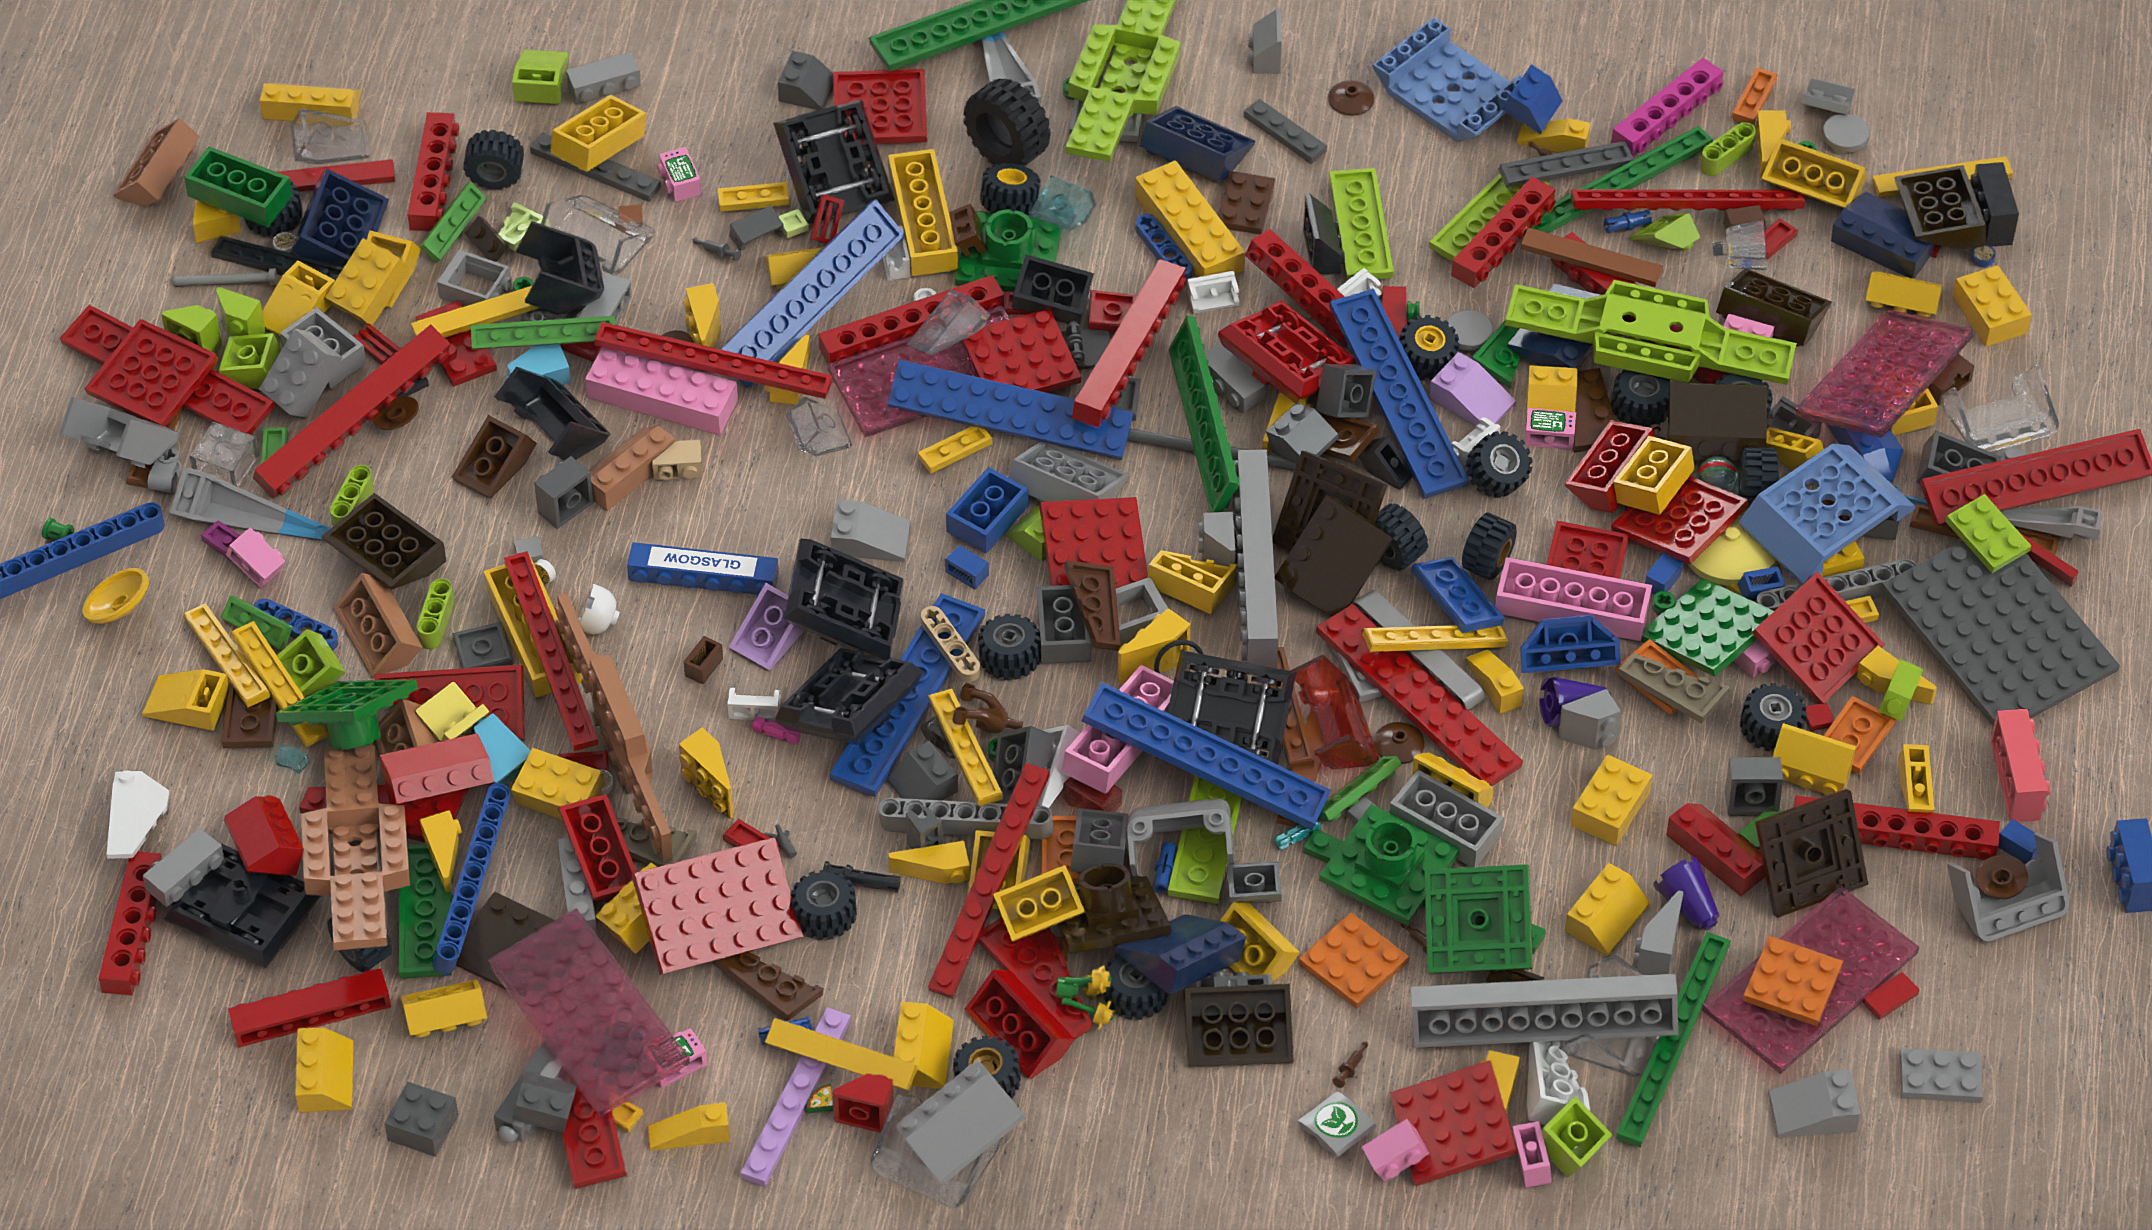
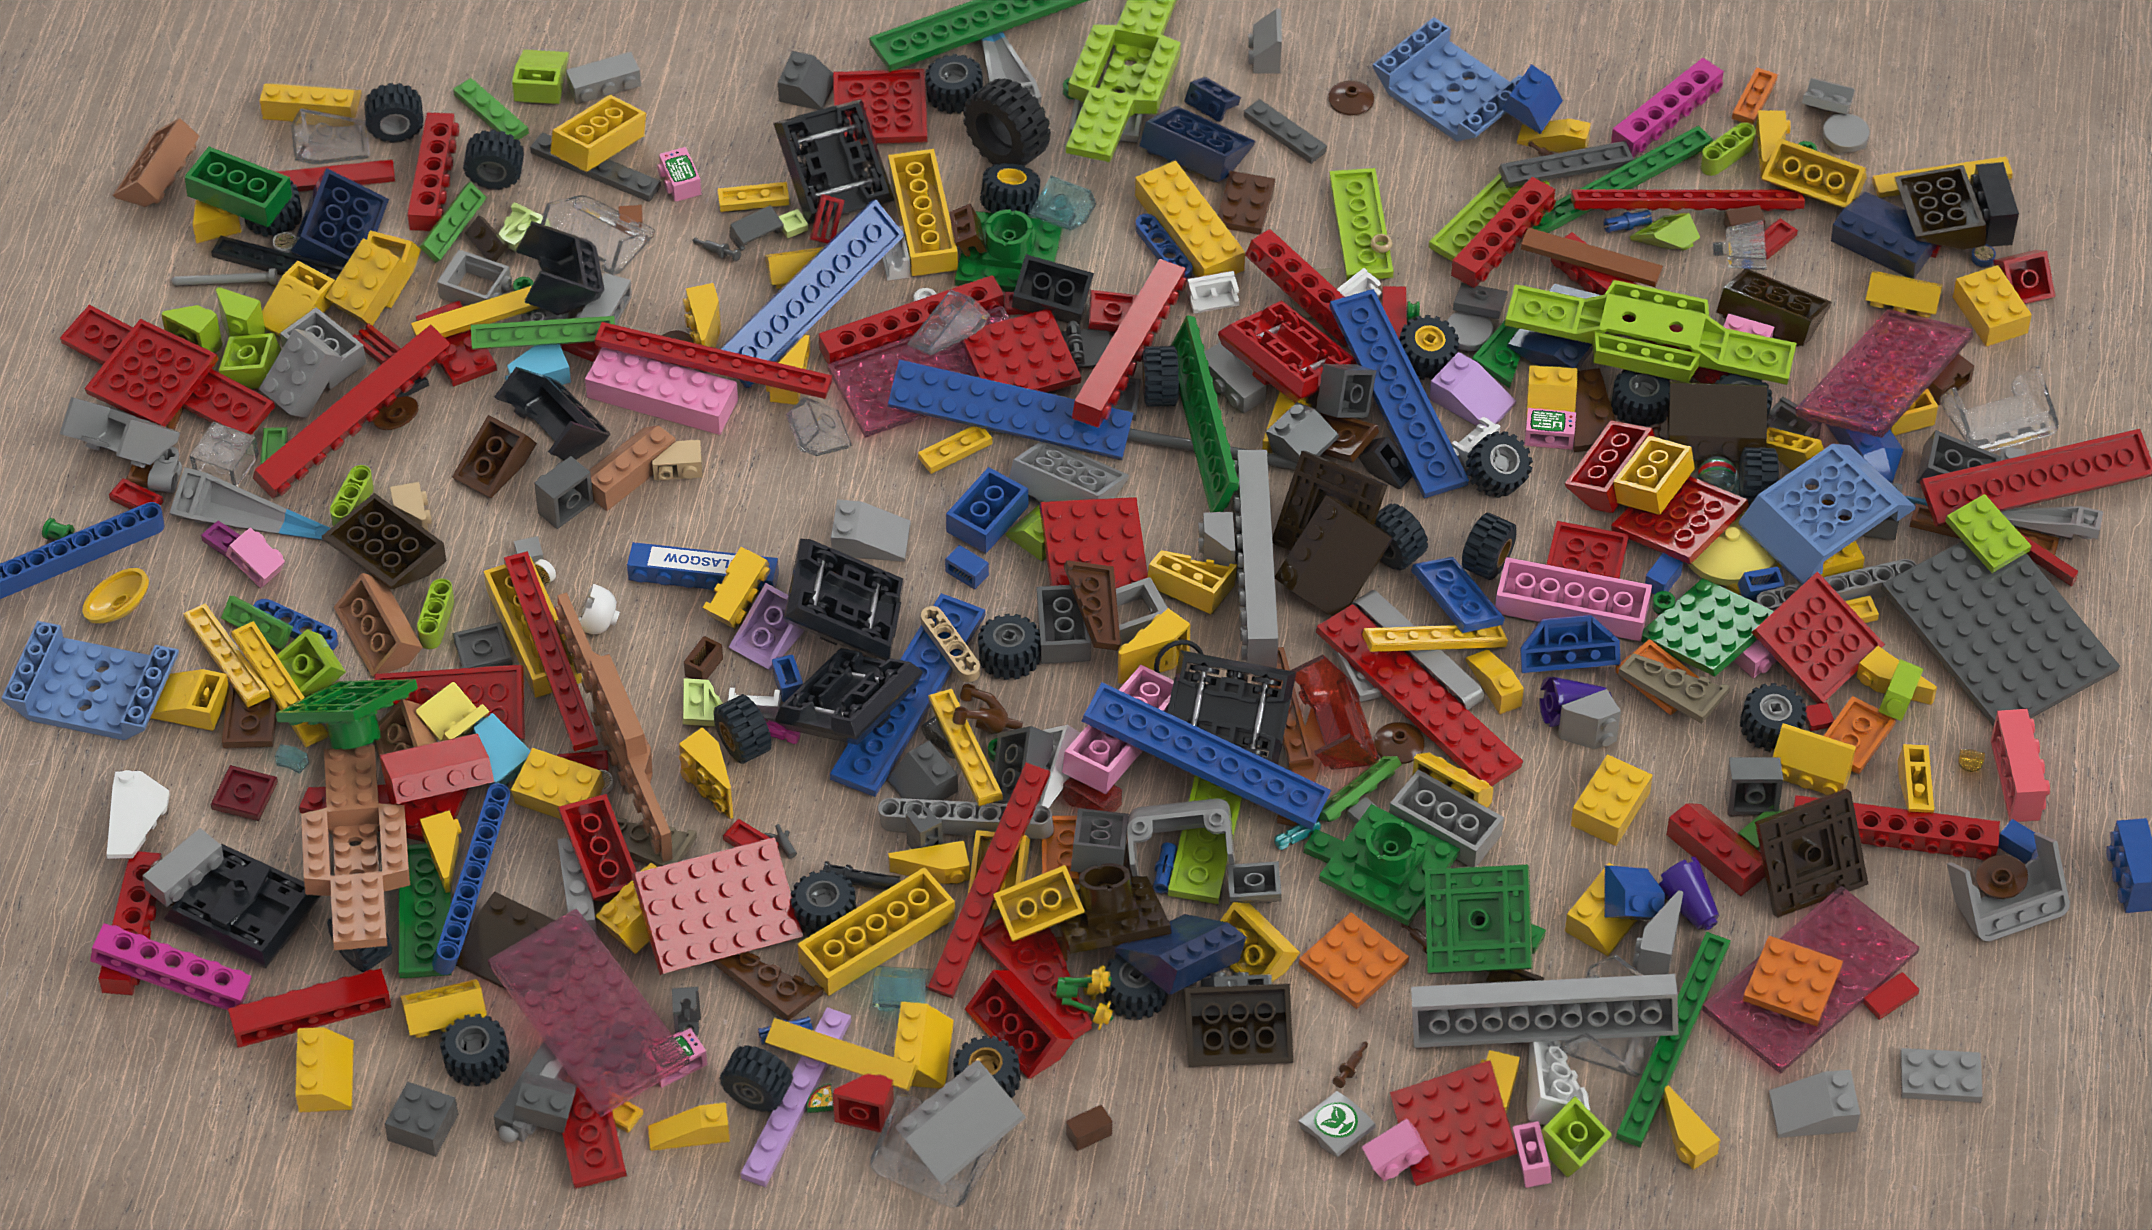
(58, 671): none -> medium blue slope
(132, 495): none -> red tile
(157, 969): none -> dark pink brick
(244, 793): none -> dark red plate
(265, 836): red slope -> none
(393, 112): none -> black wheel
(411, 502): none -> tan slope
(475, 1050): none -> black wheel
(489, 109): none -> bright green plate
(686, 1009): none -> dark grey hinge
(699, 702): none -> yellowish green wing
(738, 588): none -> yellow wedge
(742, 729): none -> black wheel
(756, 1078): none -> black wheel
(786, 676): none -> blue piece
(876, 931): none -> yellow brick
(899, 985): none -> clear light blue slope
(952, 82): none -> black wheel
(1089, 1127): none -> reddish brown piece
(1160, 376): none -> black wheel
(1210, 98): none -> dark blue bracket
(1321, 237): black slope -> none
(1381, 237): none -> tan piece
(1480, 301): none -> dark grey plate
(1631, 893): none -> blue slope
(1691, 1136): none -> yellow slope
(1971, 760): none -> clear yellow plate
(2029, 274): none -> red slope

